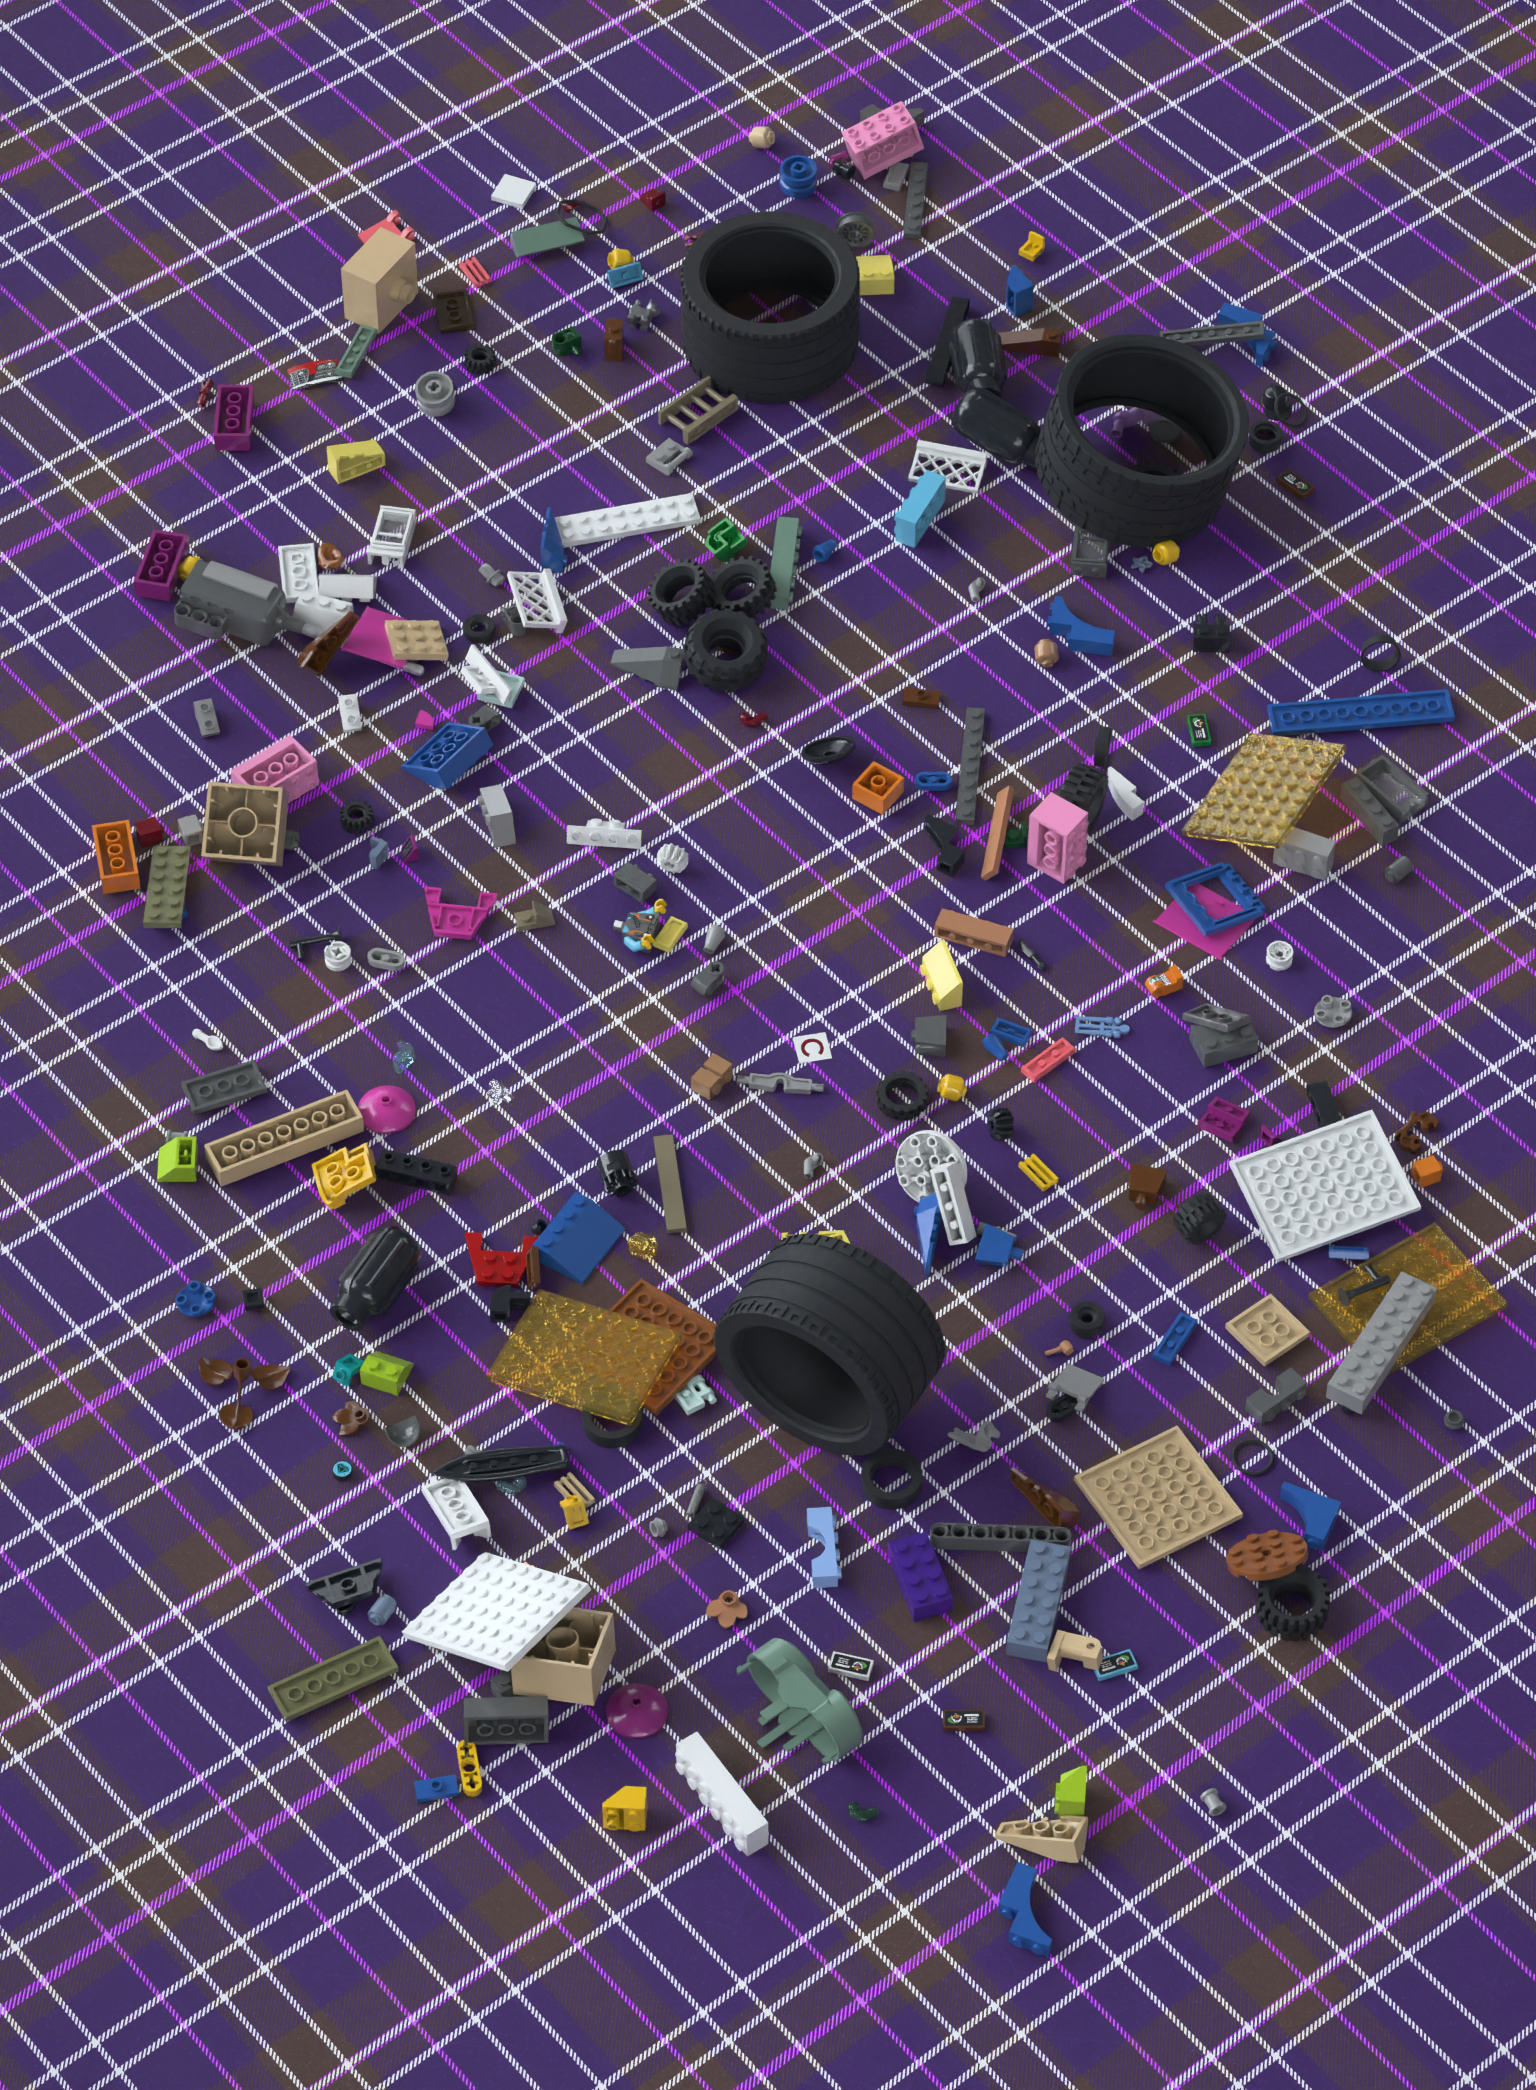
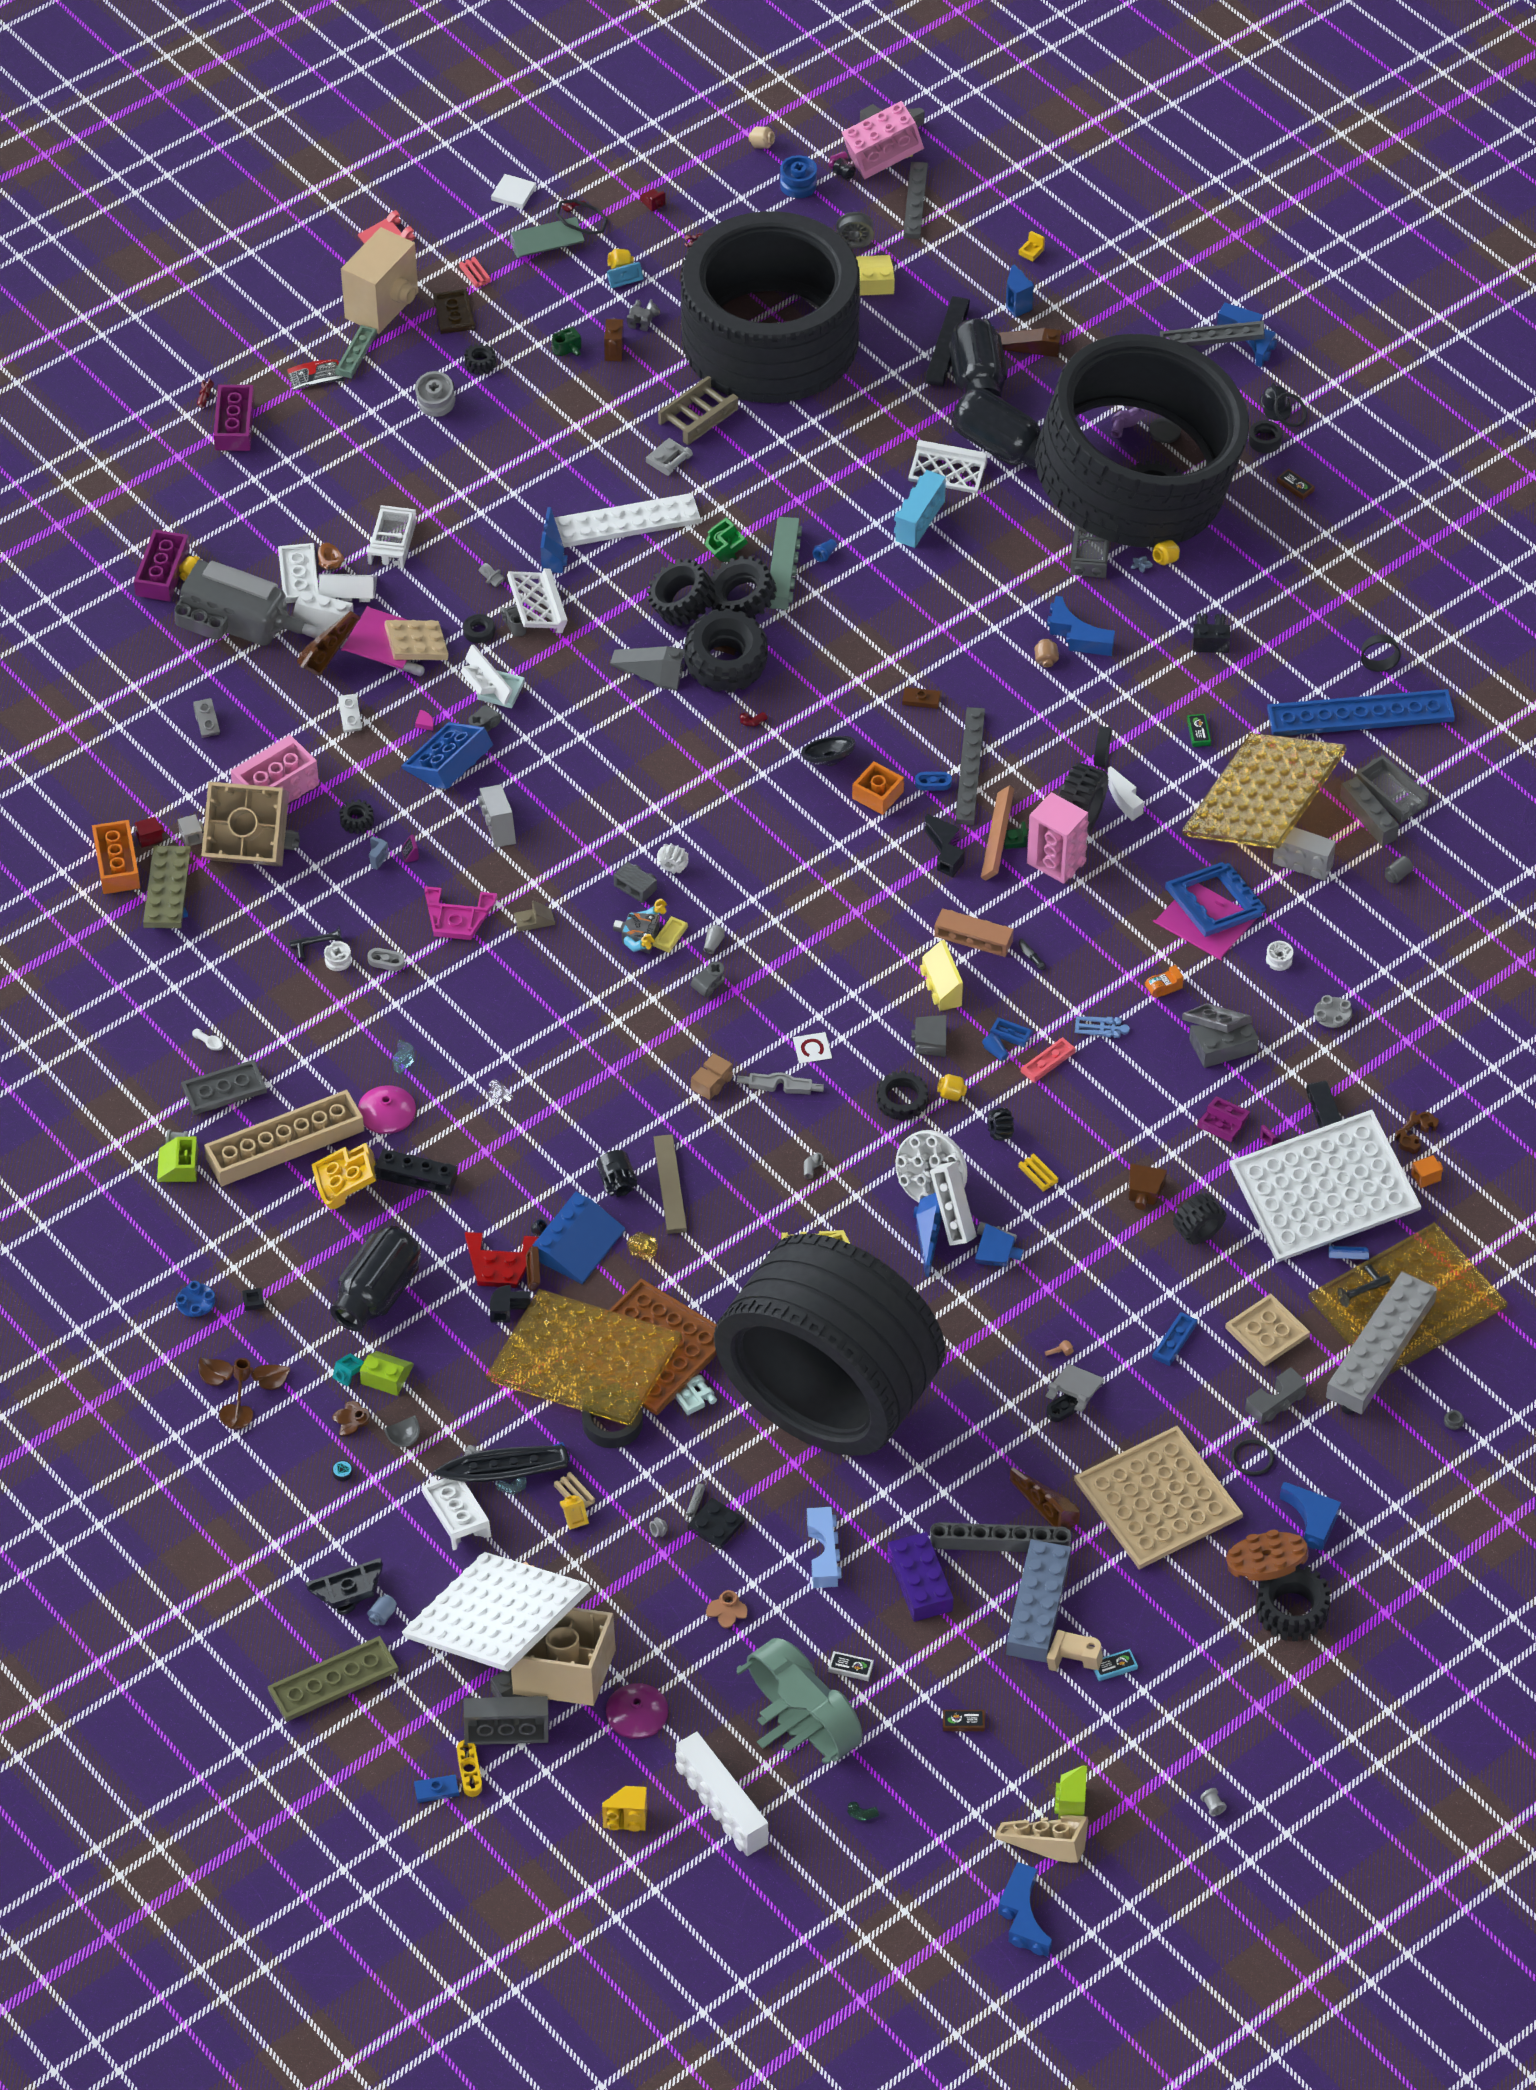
(354, 459): light yellow wedge -> none
(604, 834): white bracket -> none
(888, 1500): black tyre -> none
(896, 176): light grey tile -> none
(975, 587): light grey arm -> none
(977, 1442): light grey hair -> none
(1086, 1309): black tyre -> none

